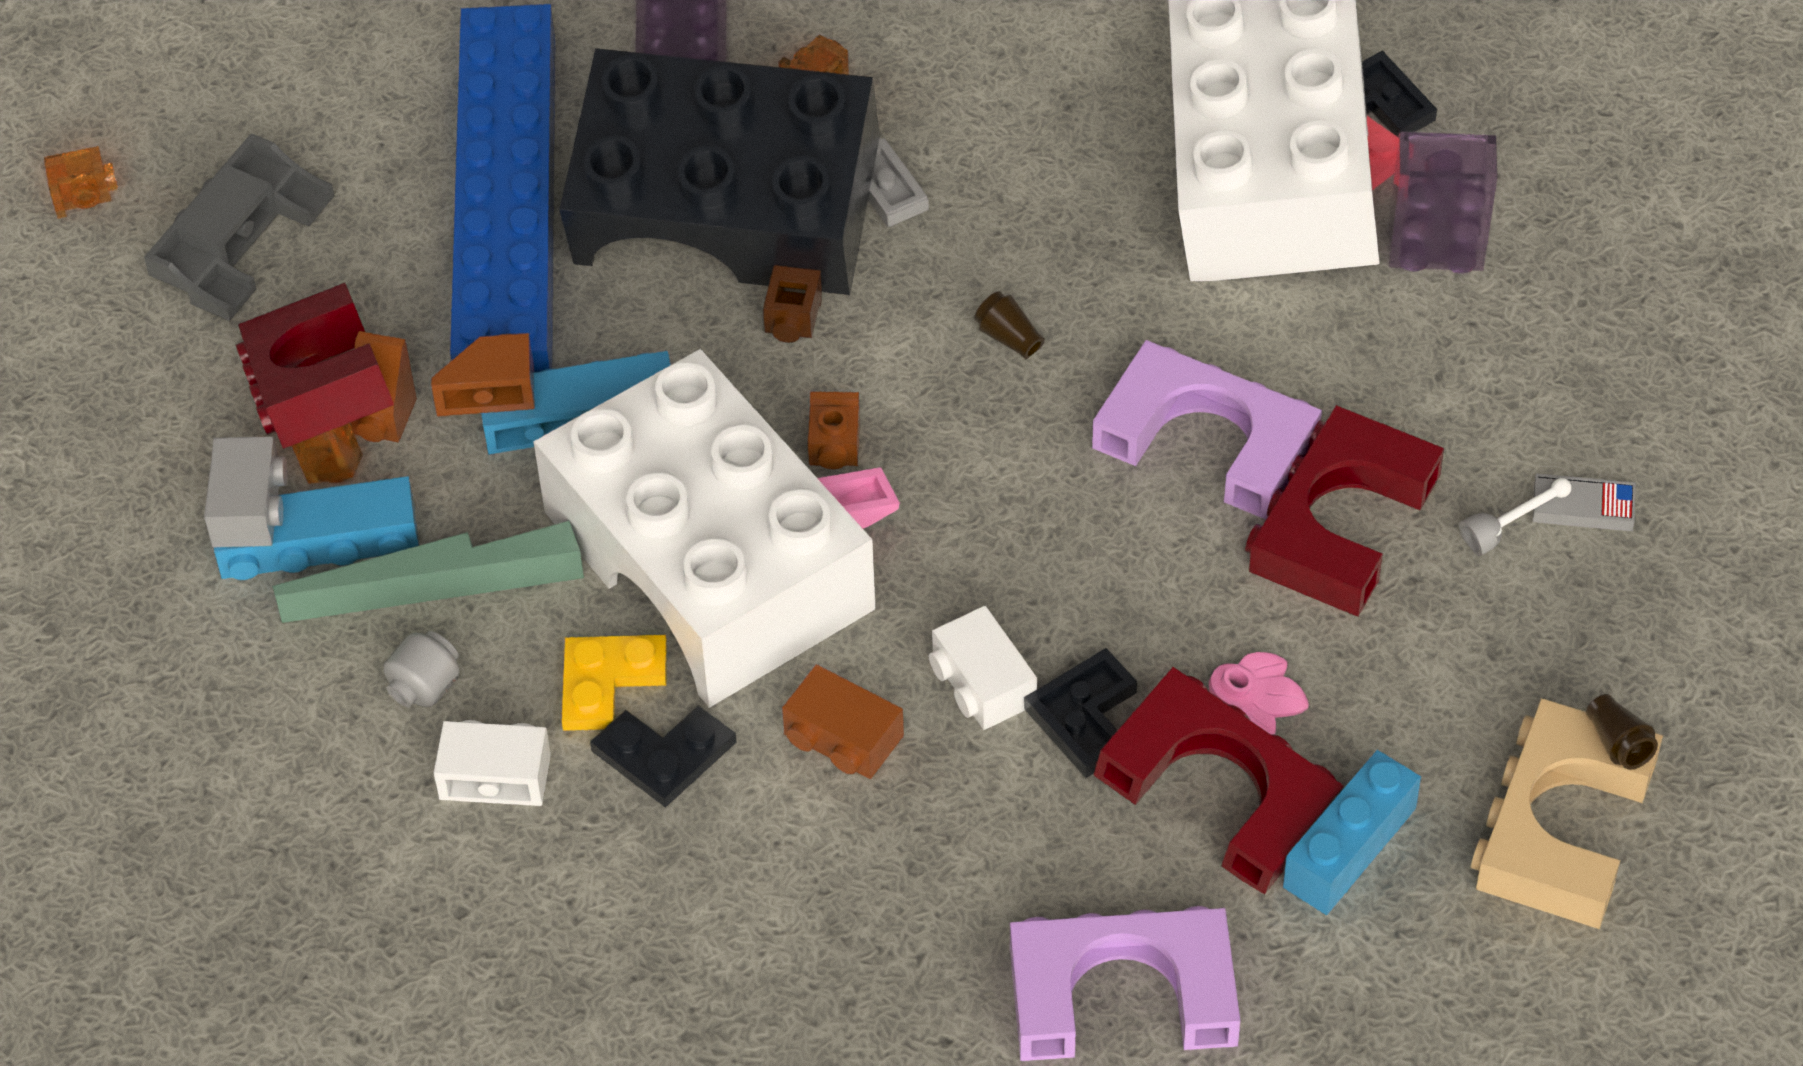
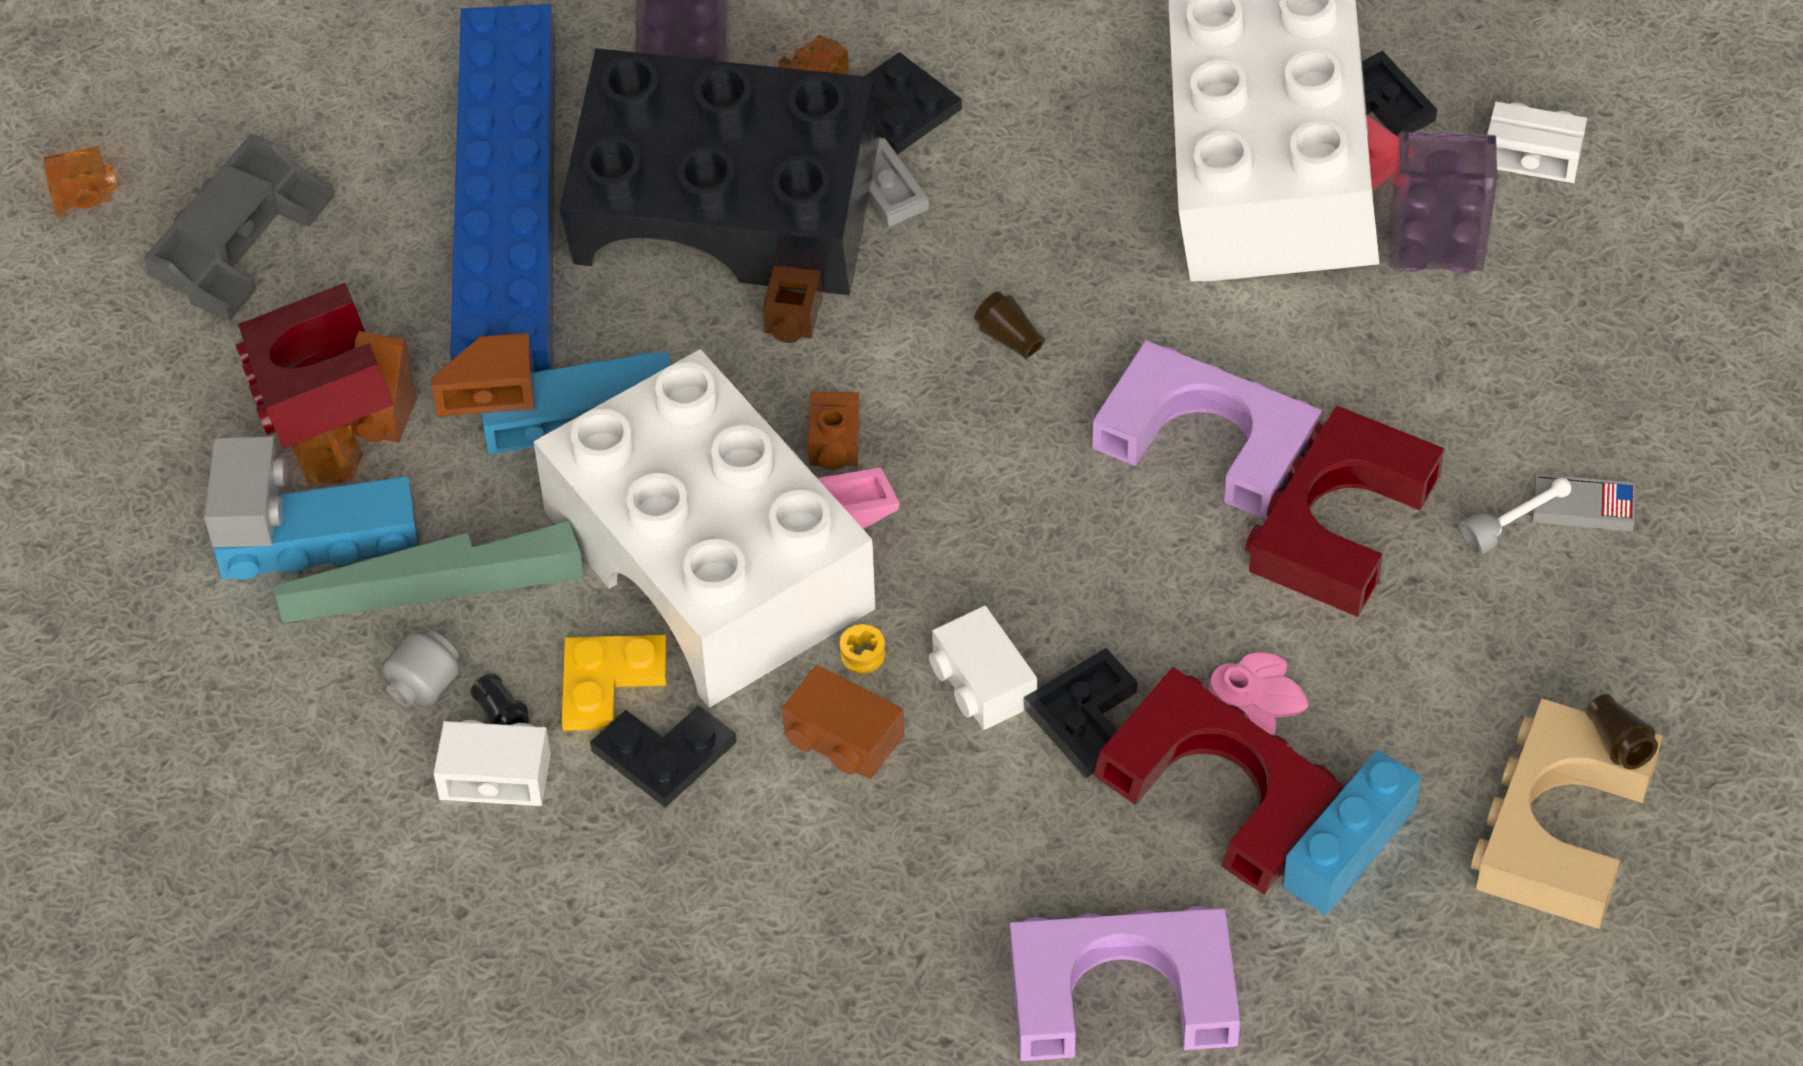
(499, 702): none -> black pin
(869, 659): none -> yellow bush
(909, 102): none -> black plate
(1537, 141): none -> white brick

